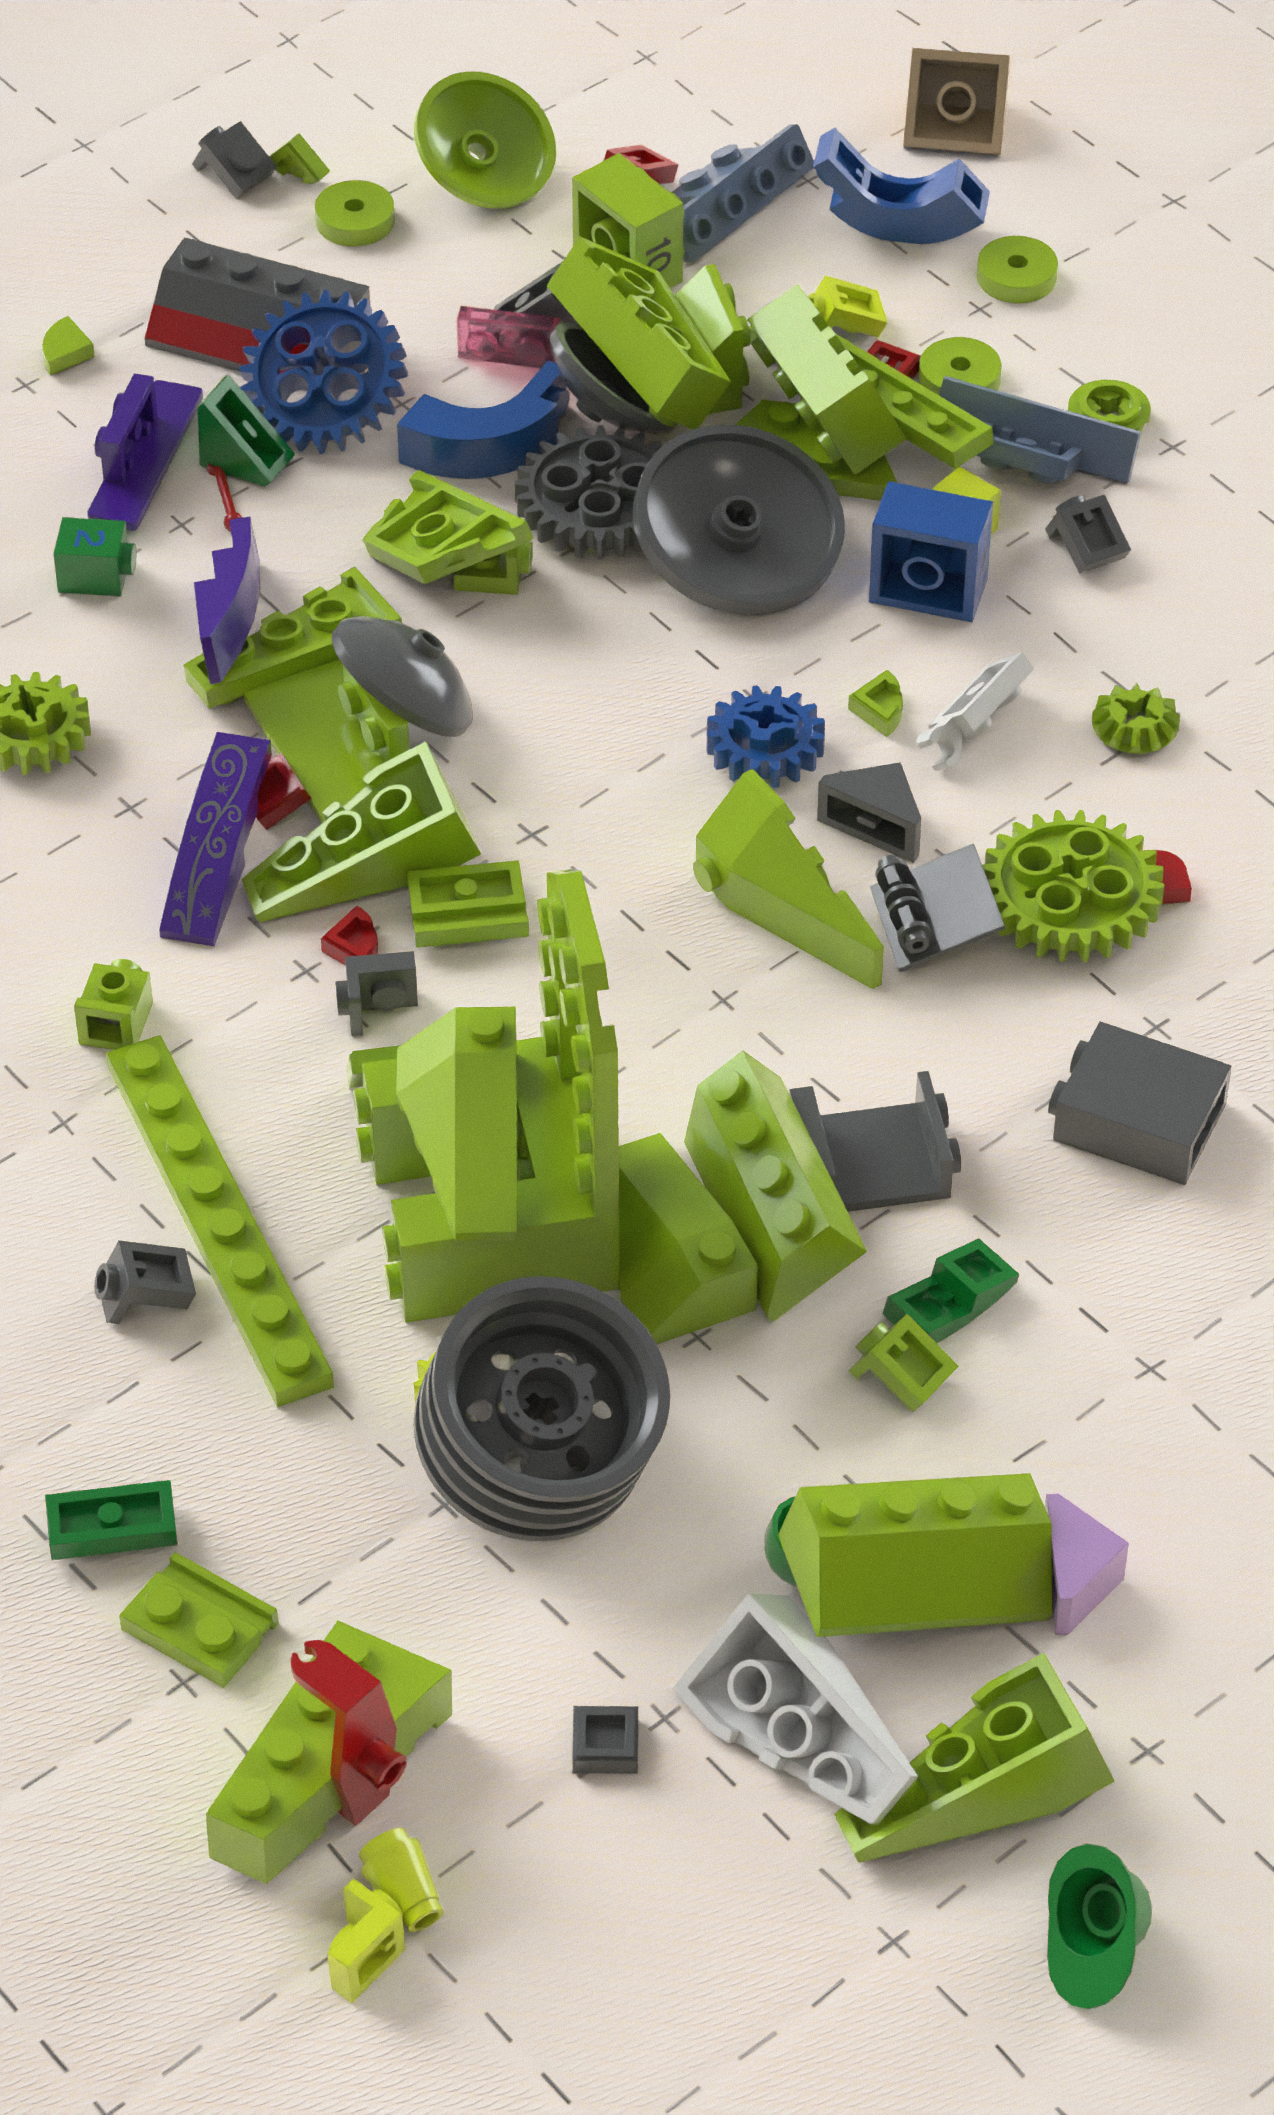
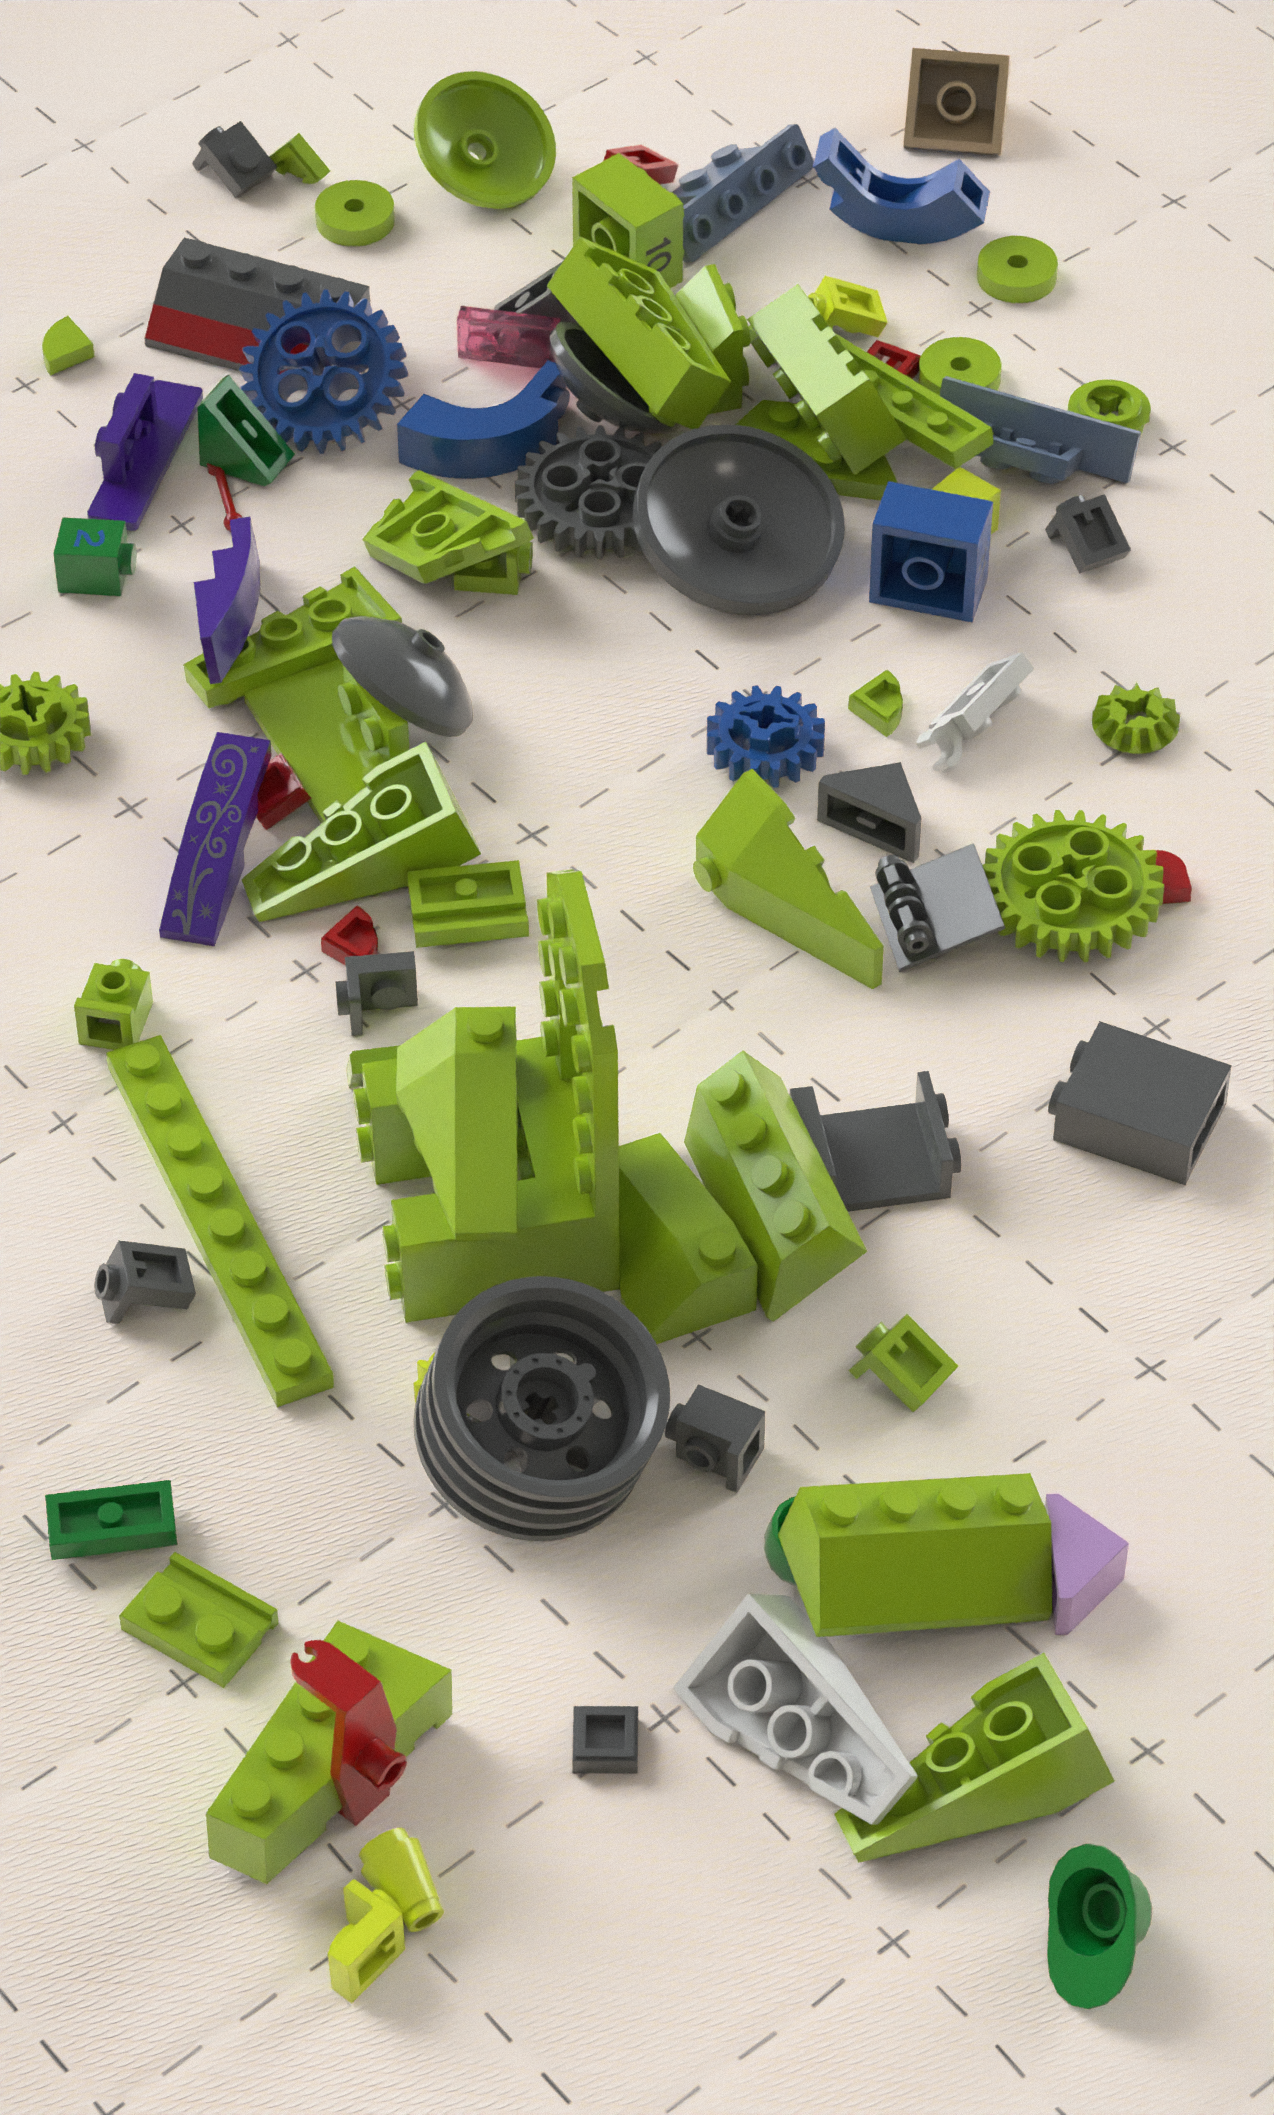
(718, 1434): none -> dark grey brick
(956, 1292): green slope -> none

